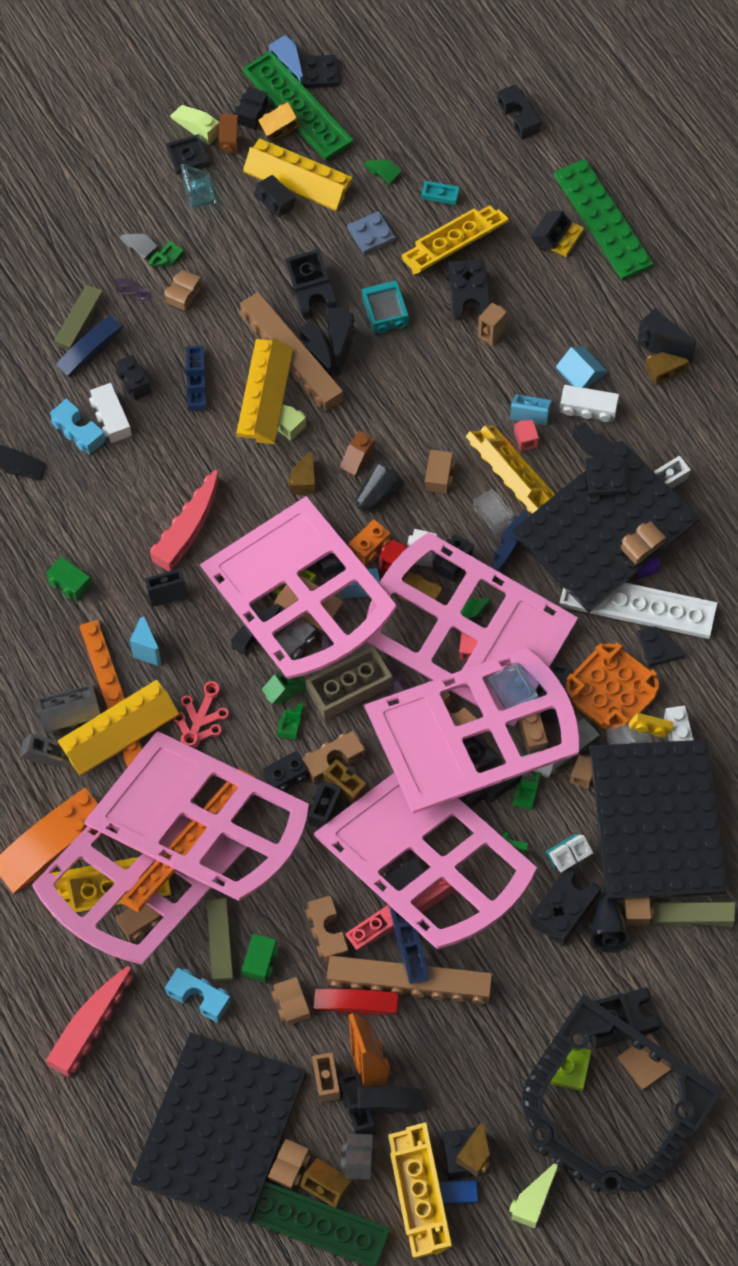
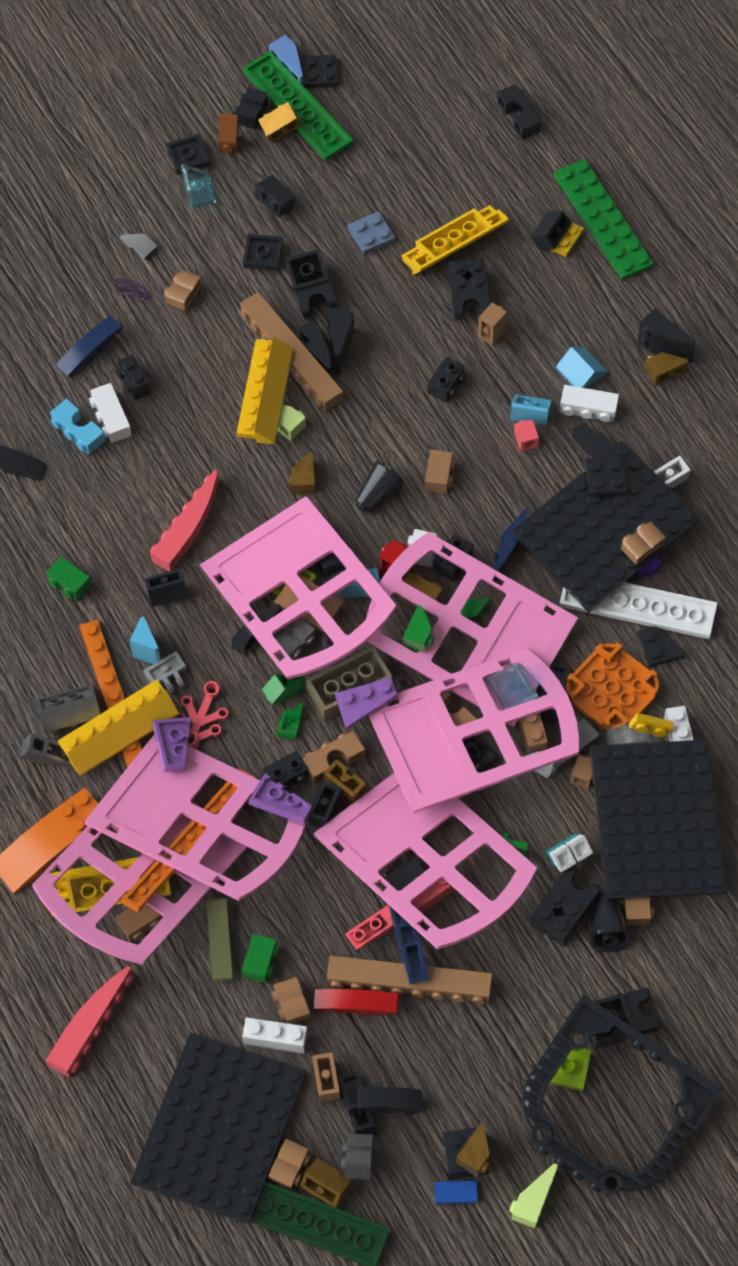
(78, 317): olive slope -> none
(166, 669): none -> light grey hinge
(168, 256): green slope -> none
(172, 742): none -> medium lavender wing
(184, 984): medium azure arch -> none
(196, 378): dark blue slope -> none
(197, 123): yellowish green slope -> none
(263, 252): none -> black plate
(274, 1035): none -> white brick
(277, 800): none -> medium lavender wing
(298, 174): yellow slope -> none
(321, 913): medium nougat arch -> none
(357, 453): dark orange slope -> none
(362, 700): none -> medium lavender wing
(367, 1053): orange slope -> none
(370, 542): orange brick -> none
(384, 168): green slope -> none
(385, 307): window -> none
(419, 632): none -> green slope
(419, 1191): yellow slope -> none
(440, 193): teal plate -> none
(446, 379): none -> black brick
(467, 646): coral brick -> none
(492, 792): black slope -> none
(494, 511): clear brick -> none
(511, 467): yellow slope -> none
(526, 792): green slope -> none
(641, 1067): medium nougat tile -> none
(694, 913): olive slope -> none

